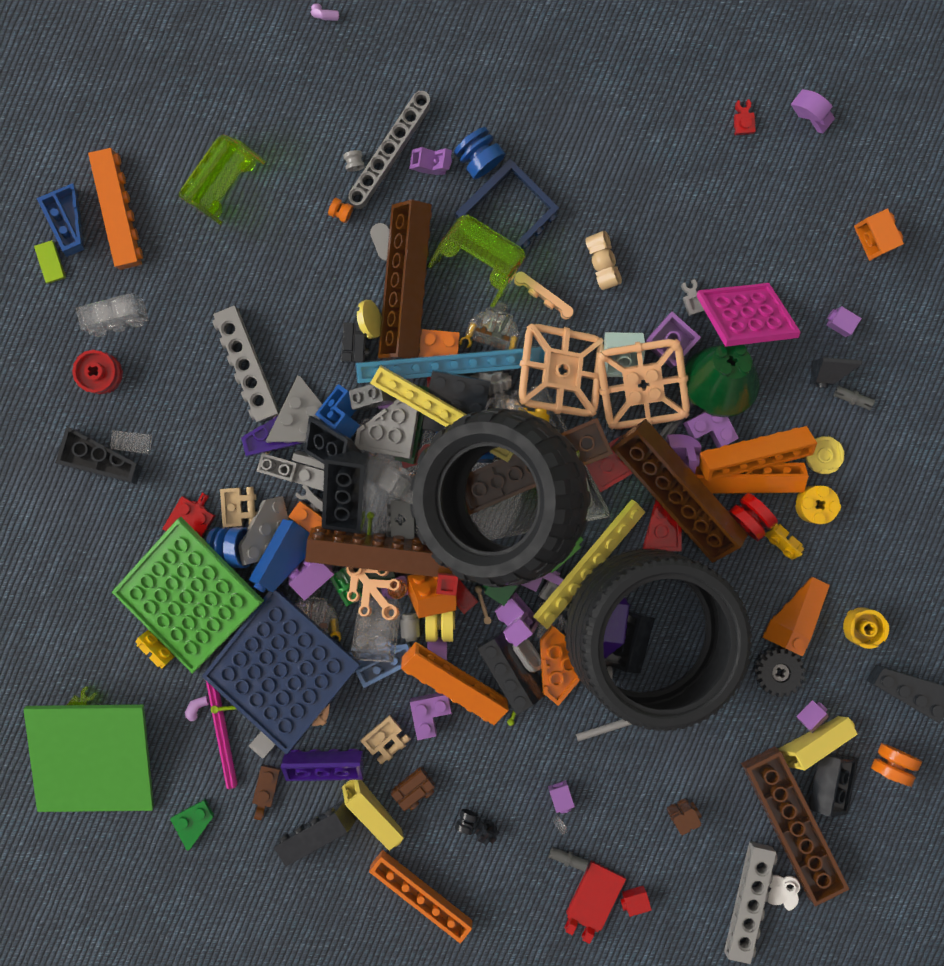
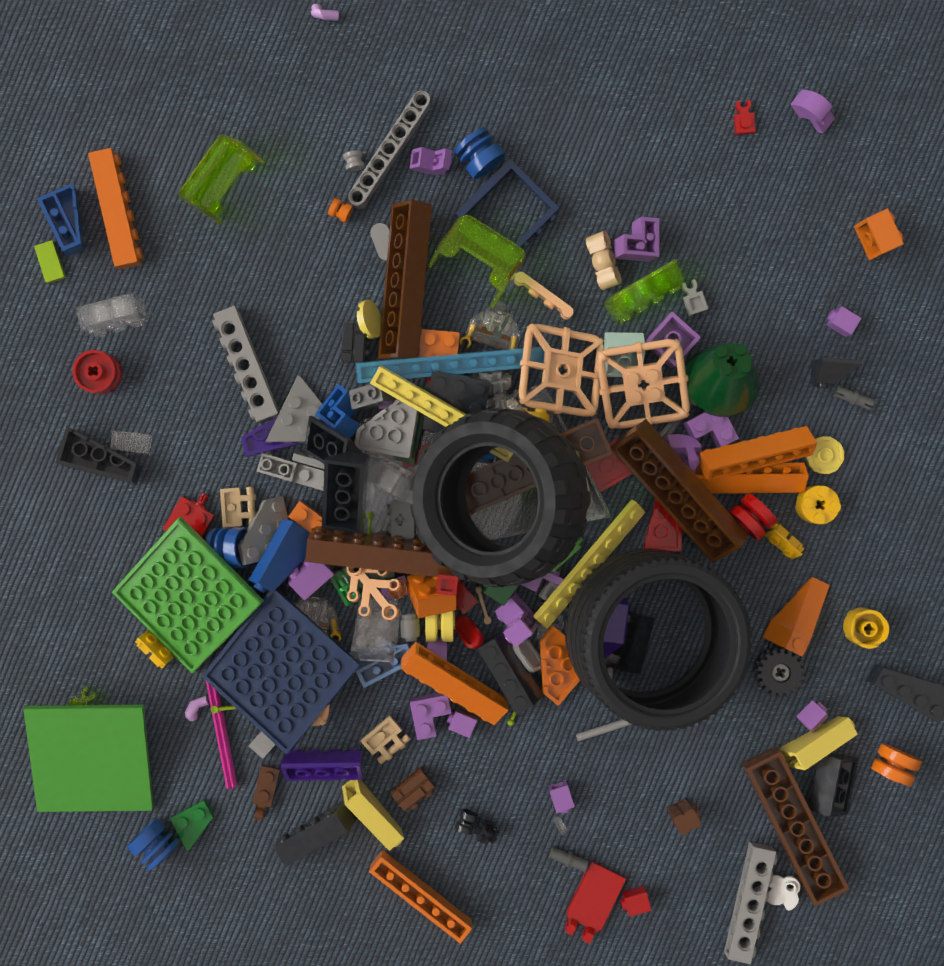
(153, 844): none -> blue wheel
(316, 502): light grey plate -> none
(461, 722): none -> medium lavender brick
(468, 632): none -> red tile
(642, 244): none -> medium lavender brick
(644, 291): none -> clear neon green slope
(747, 314): dark pink plate -> none

